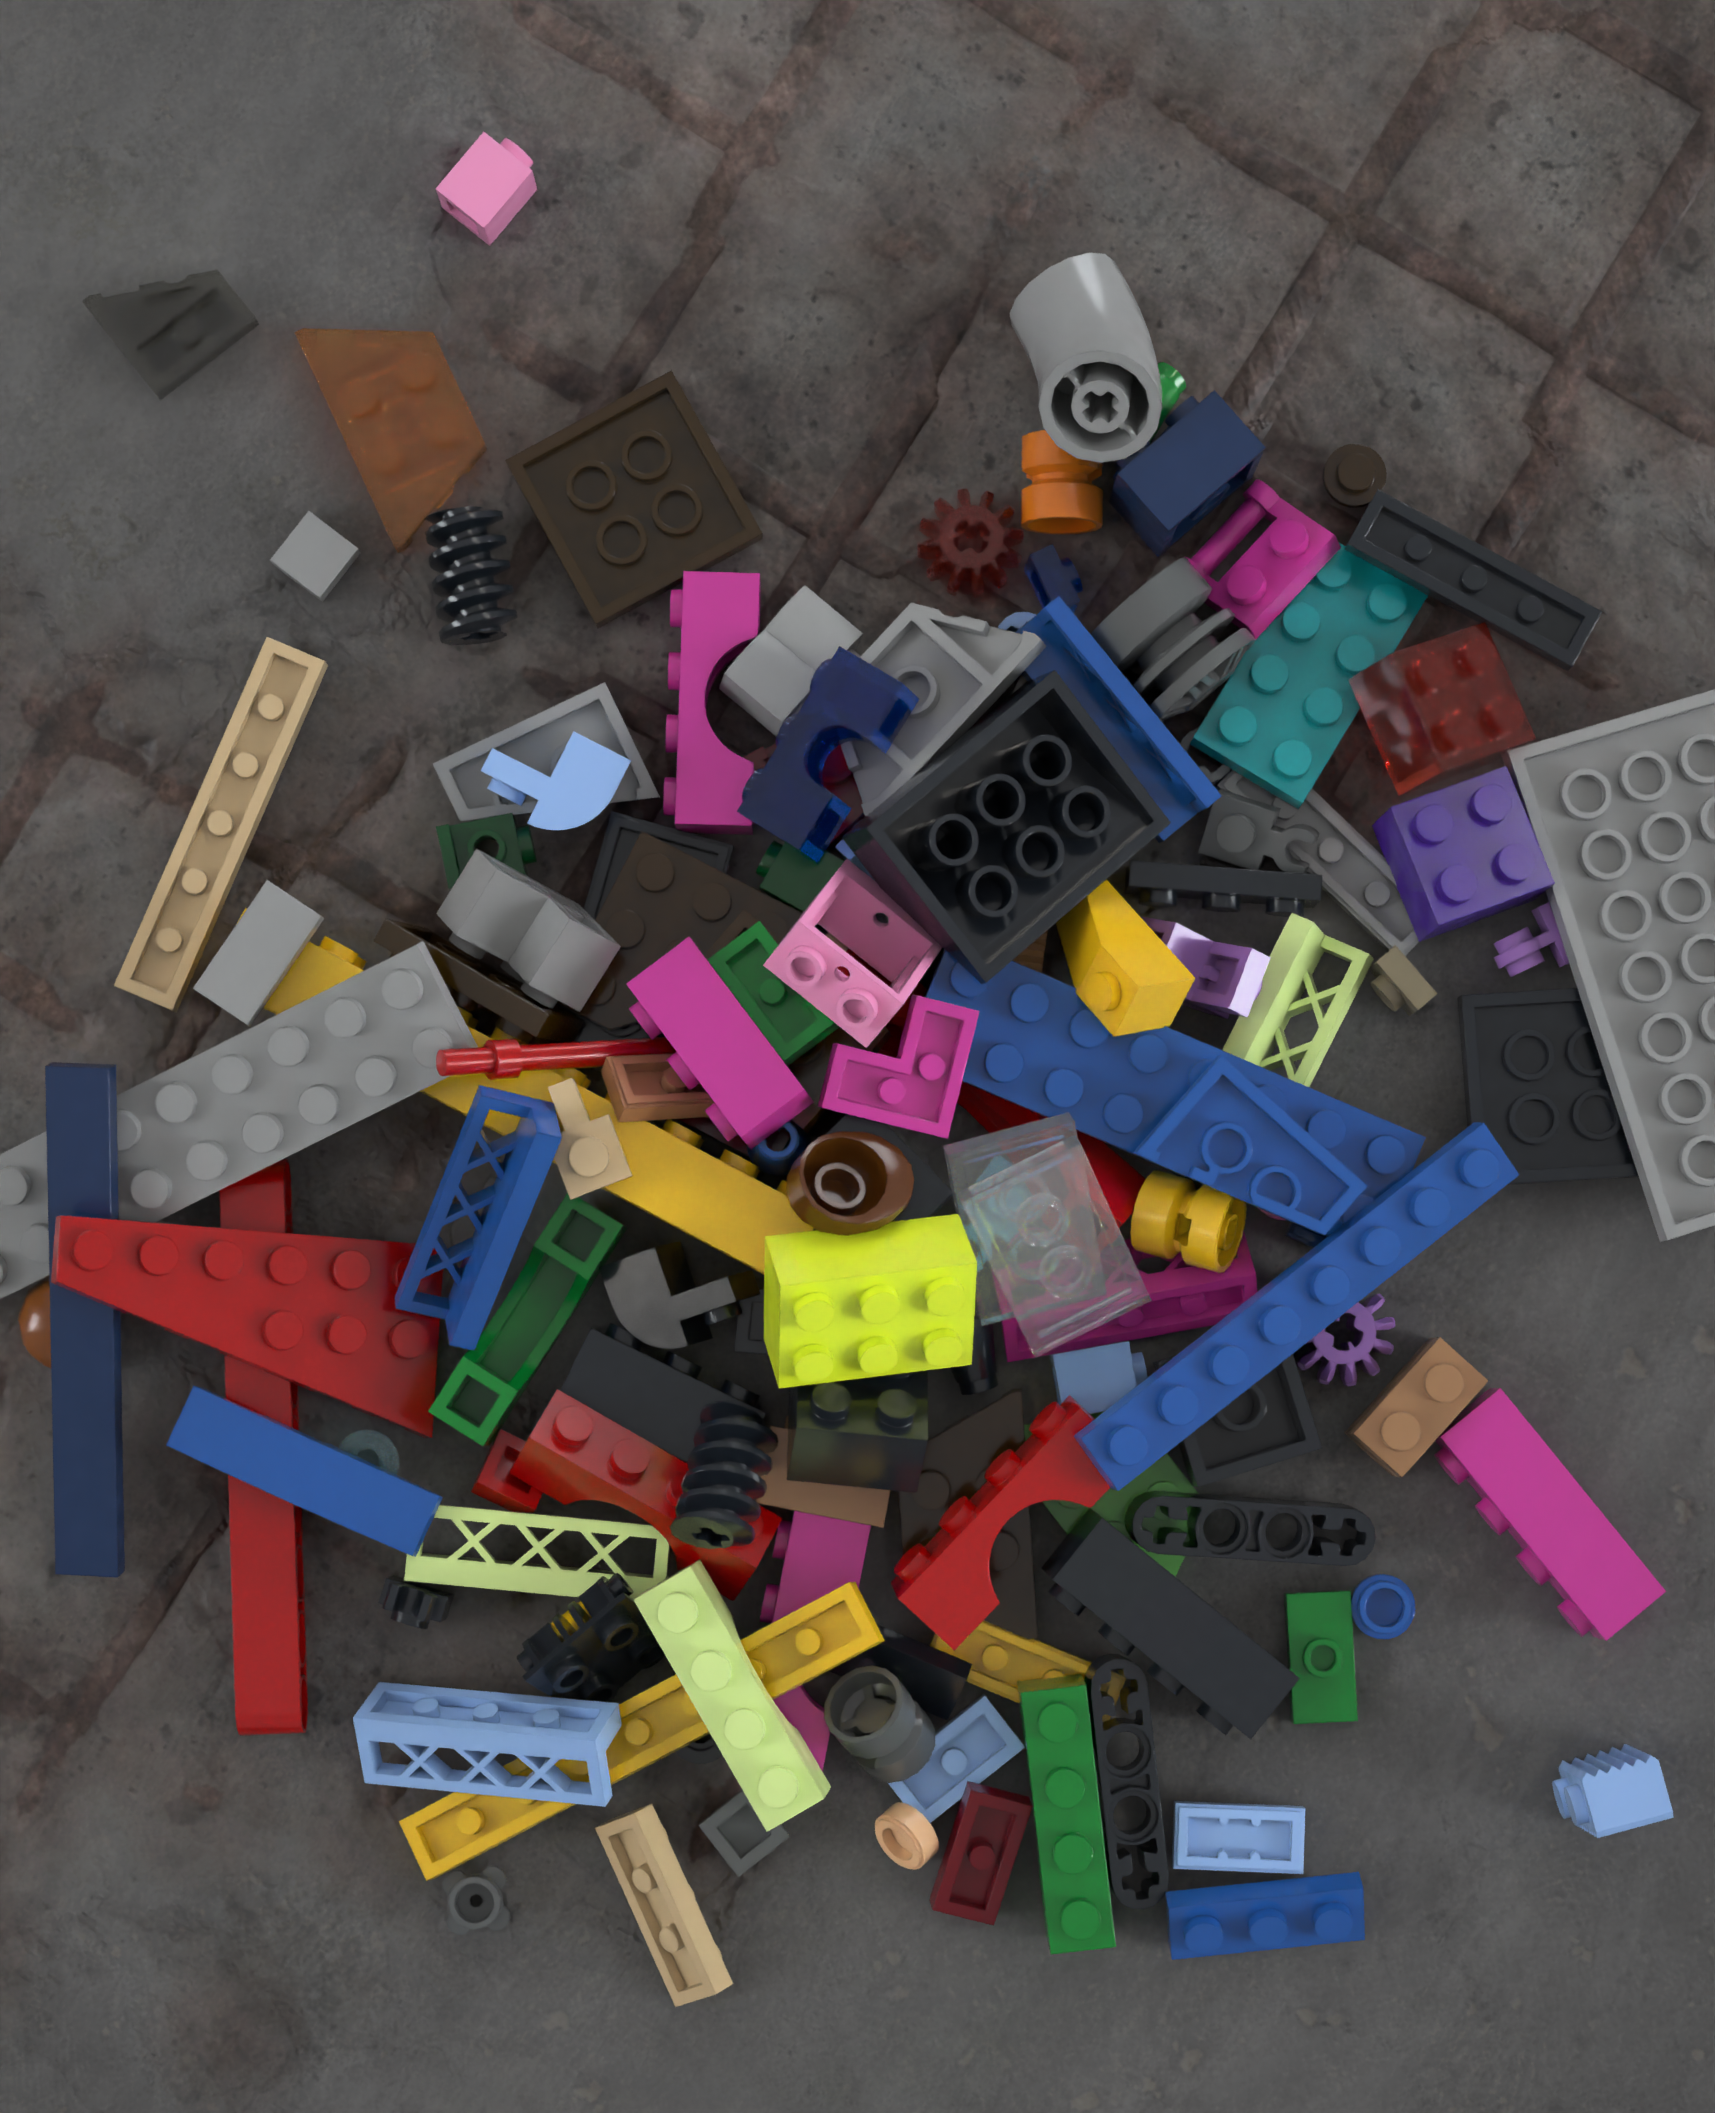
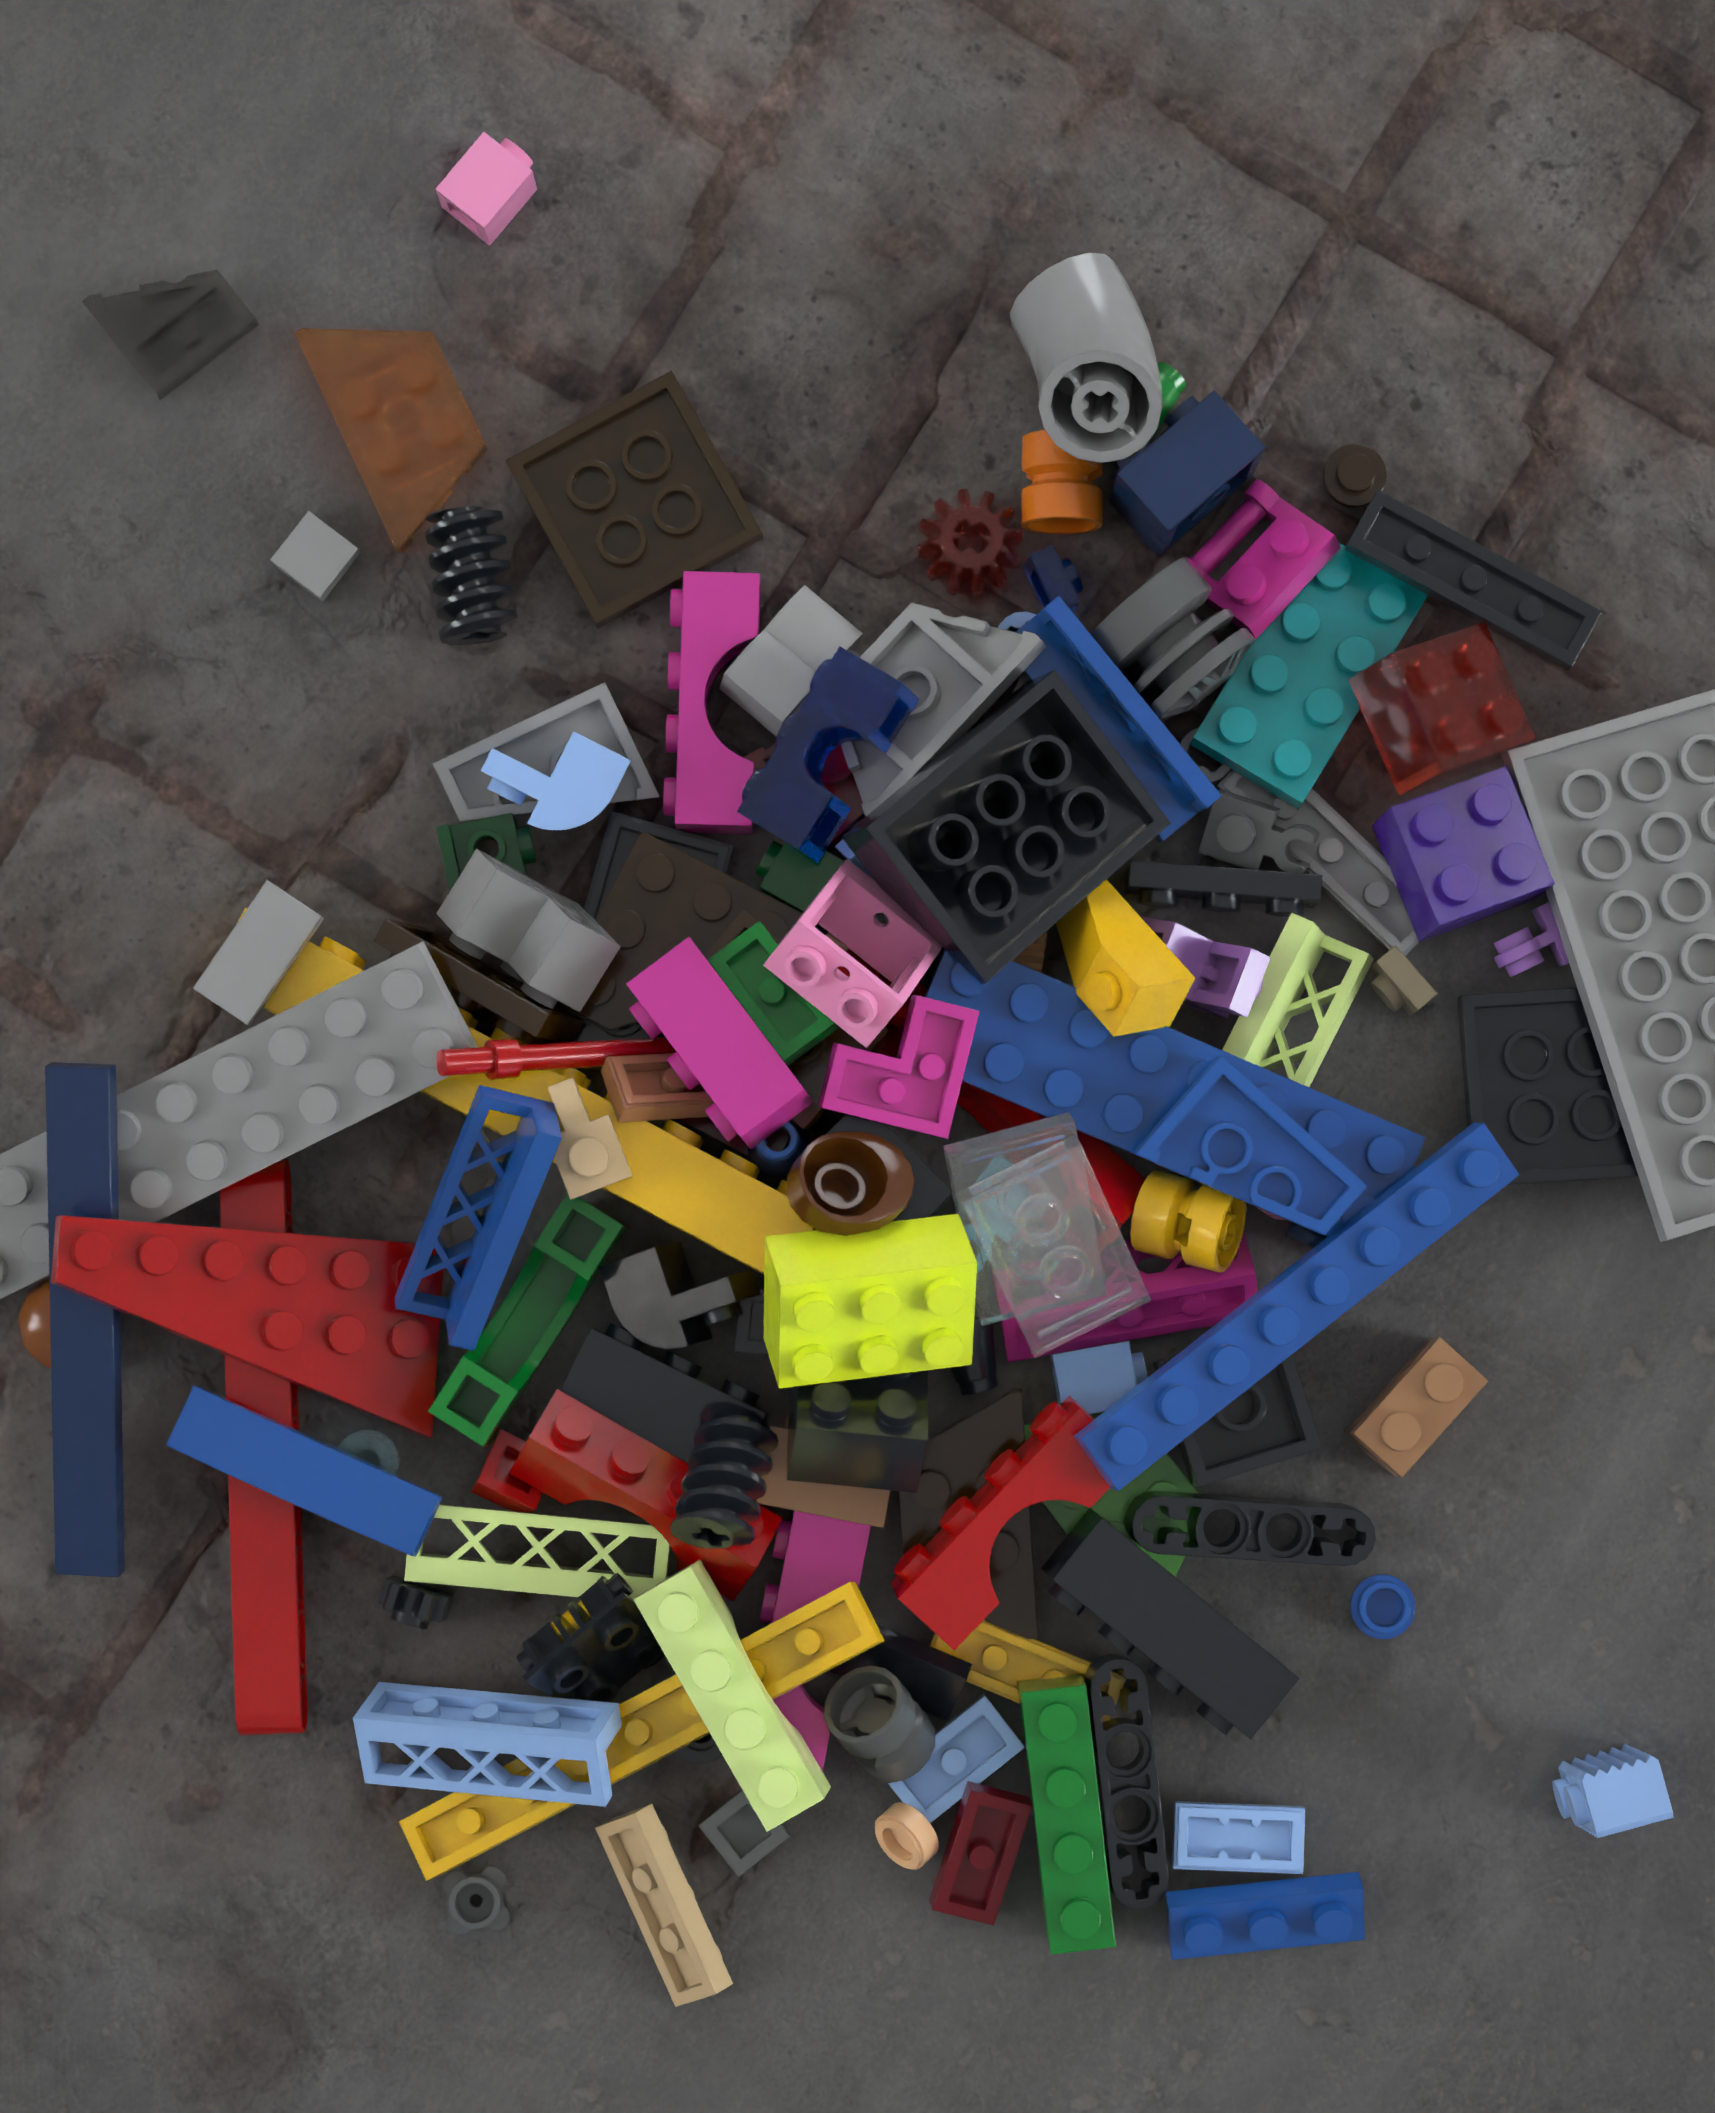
(221, 824): tan plate -> none
(1321, 1656): green plate -> none
(1358, 1351): medium lavender gear -> none
(1548, 1516): dark pink brick -> none

